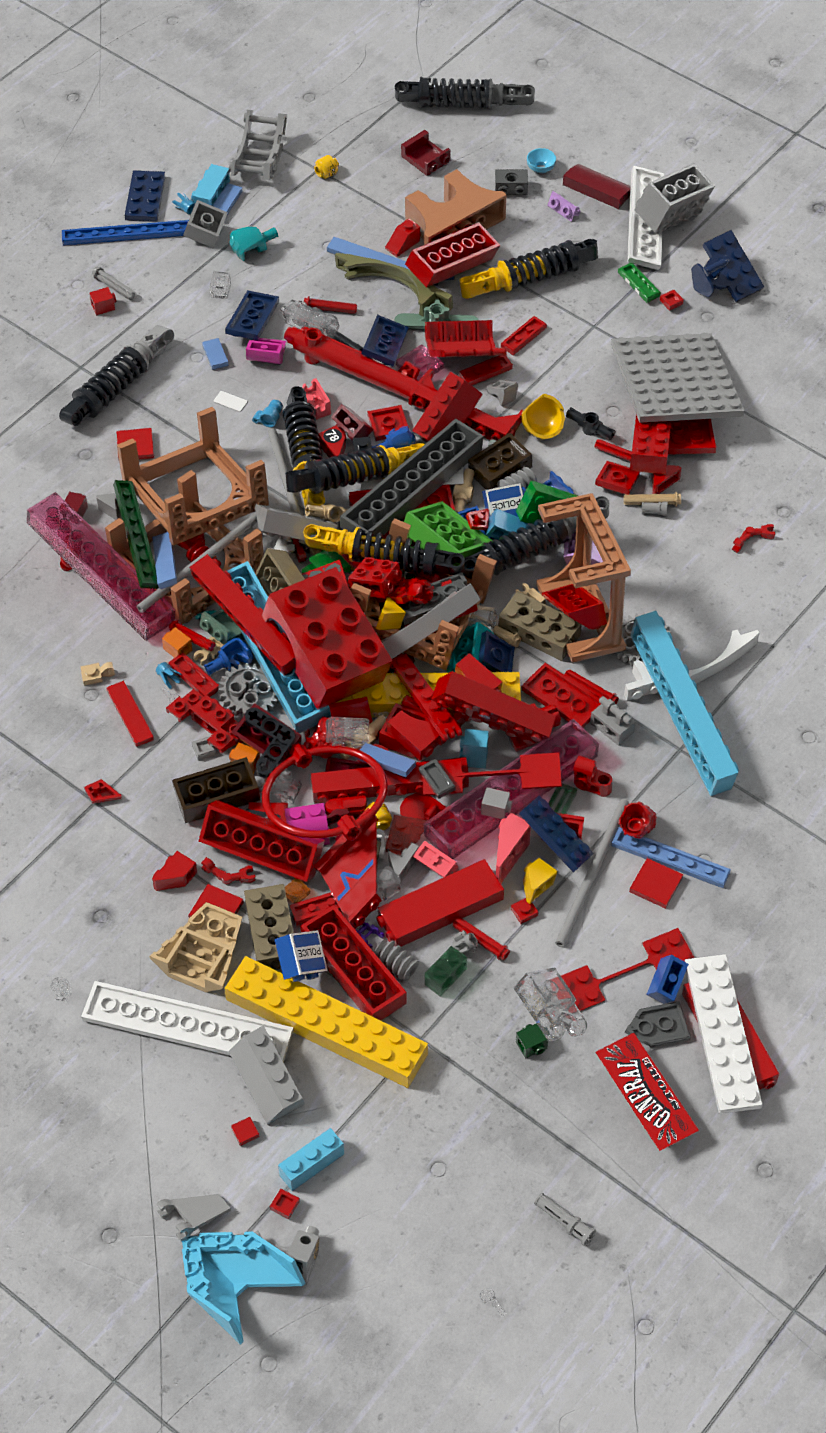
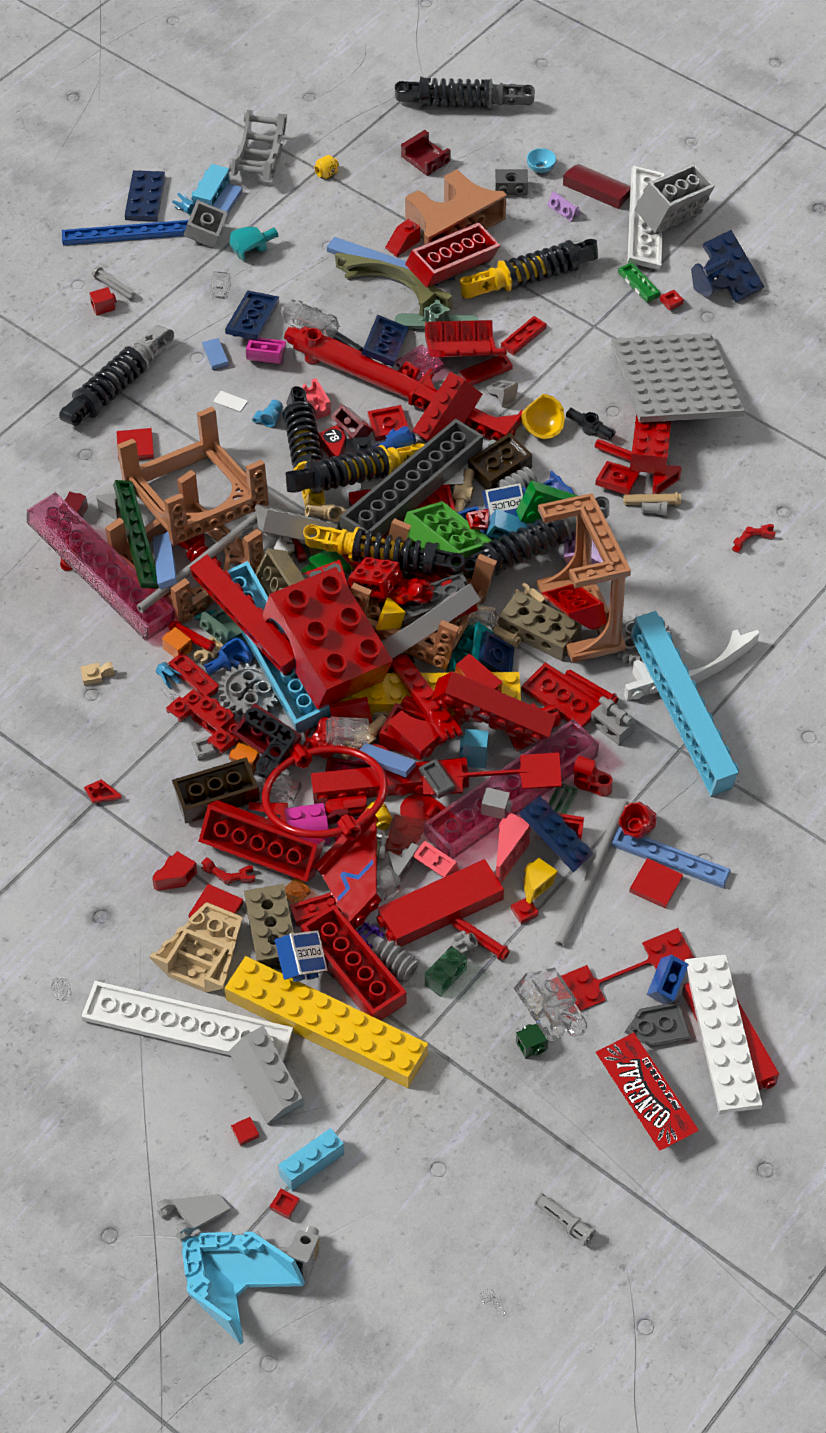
(130, 713): red tile -> none
(292, 500): light grey piece -> none
(331, 305): red axle -> none
(691, 437): red plate -> none

